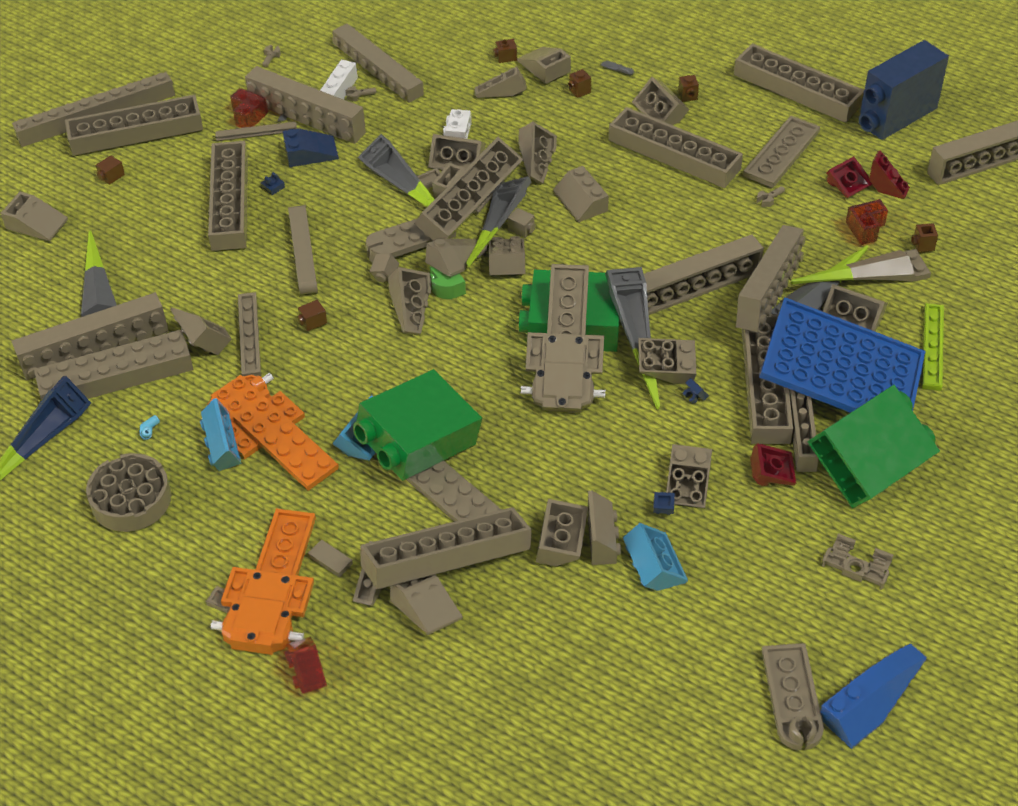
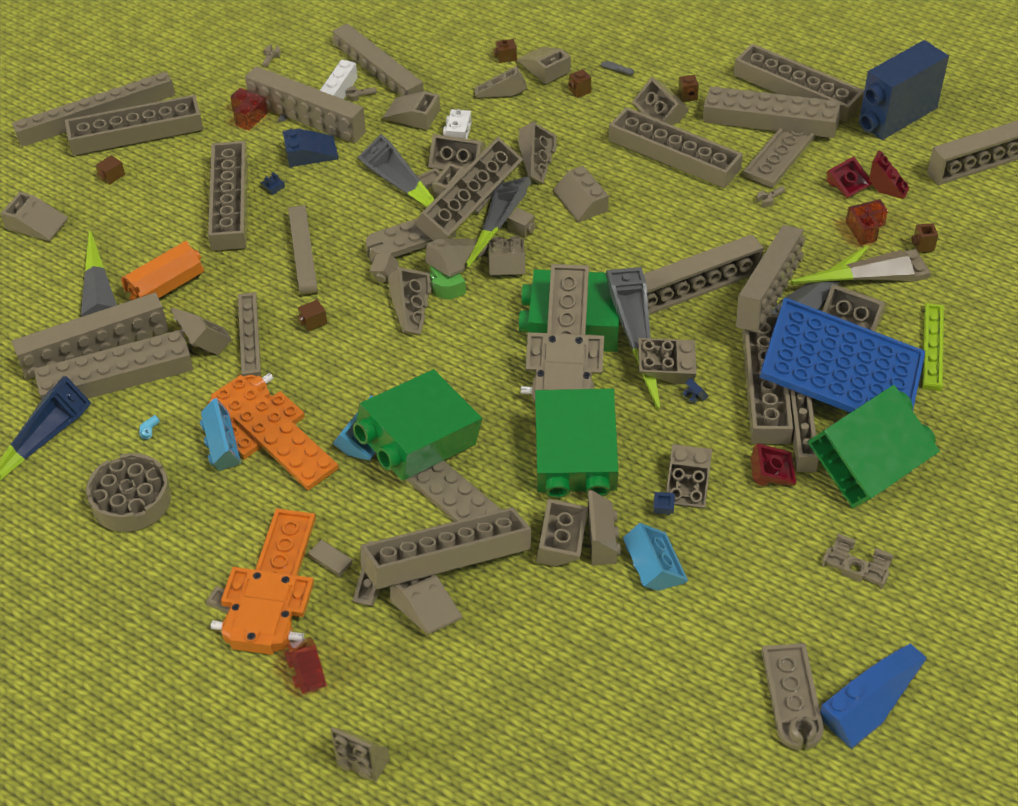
(164, 272): none -> orange brick
(254, 131): dark tan axle -> none
(359, 754): none -> dark tan slope
(414, 110): none -> dark tan slope
(576, 441): none -> green brick
(771, 111): none -> dark tan brick

